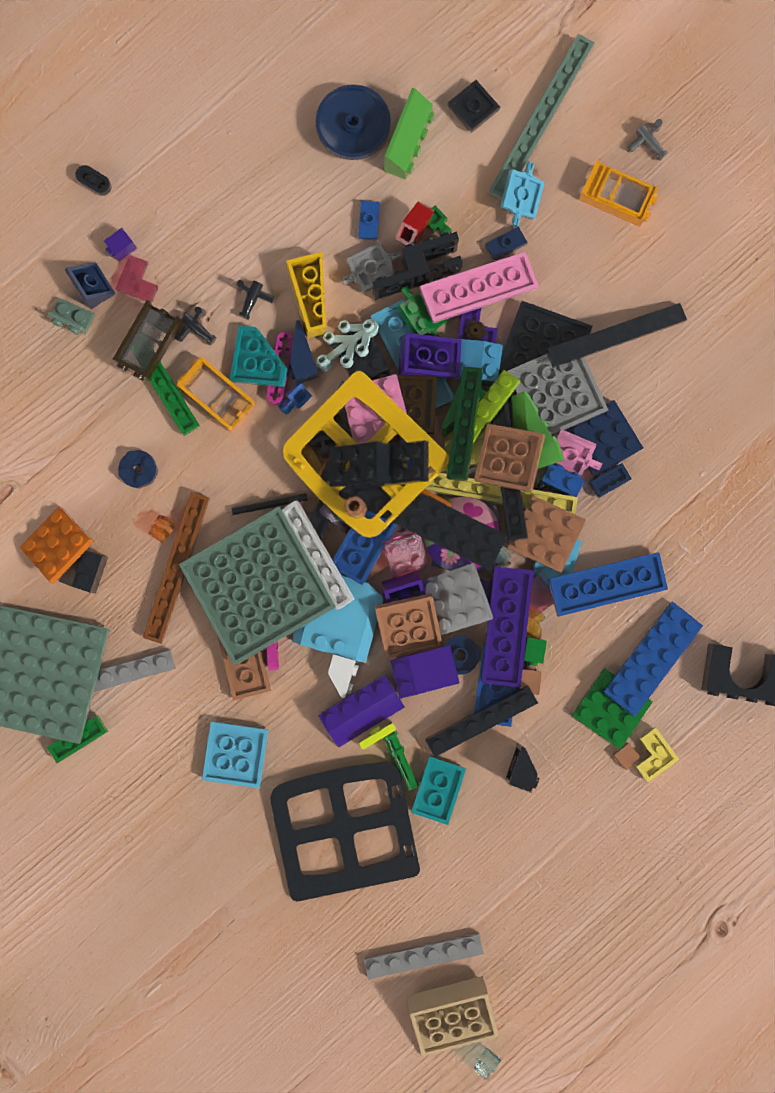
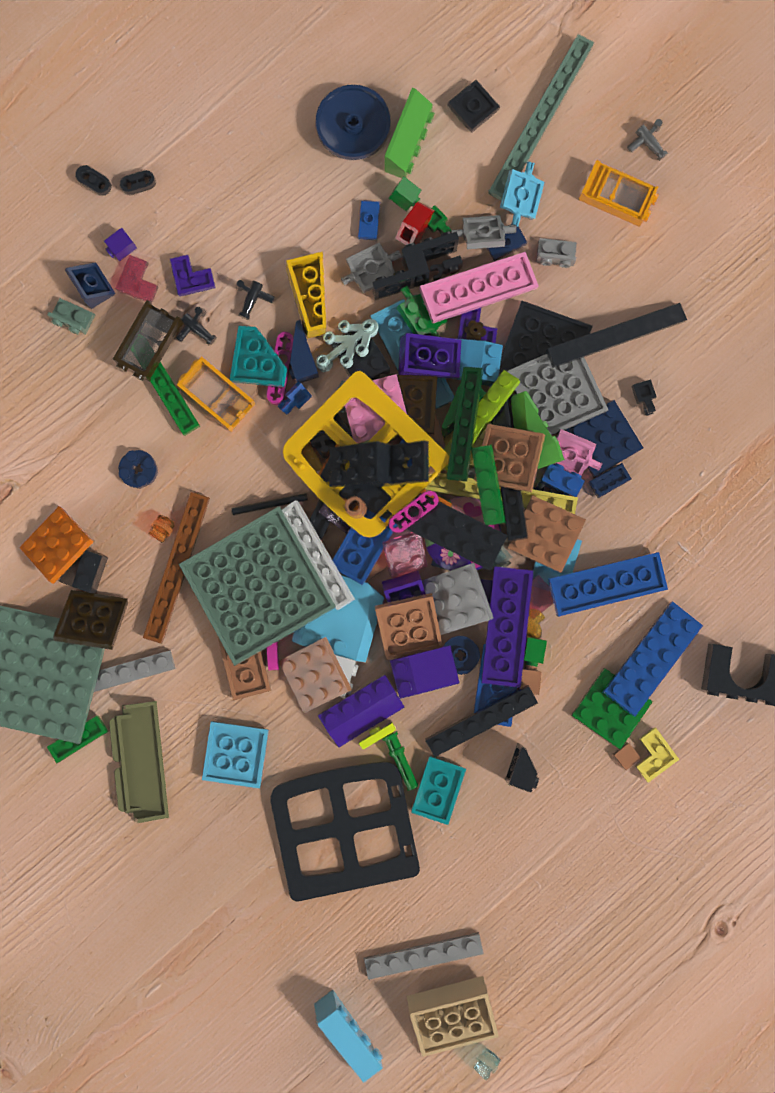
(91, 619): none -> dark brown plate
(138, 182): none -> black beam
(141, 770): none -> olive slope
(190, 282): none -> dark purple plate
(315, 675): none -> nougat plate
(347, 1036): none -> medium azure wedge
(404, 524): none -> dark pink beam
(405, 194): none -> green brick
(484, 232): none -> light grey plate
(488, 485): none -> green plate
(556, 252): none -> light grey bracket
(645, 393): none -> black plate

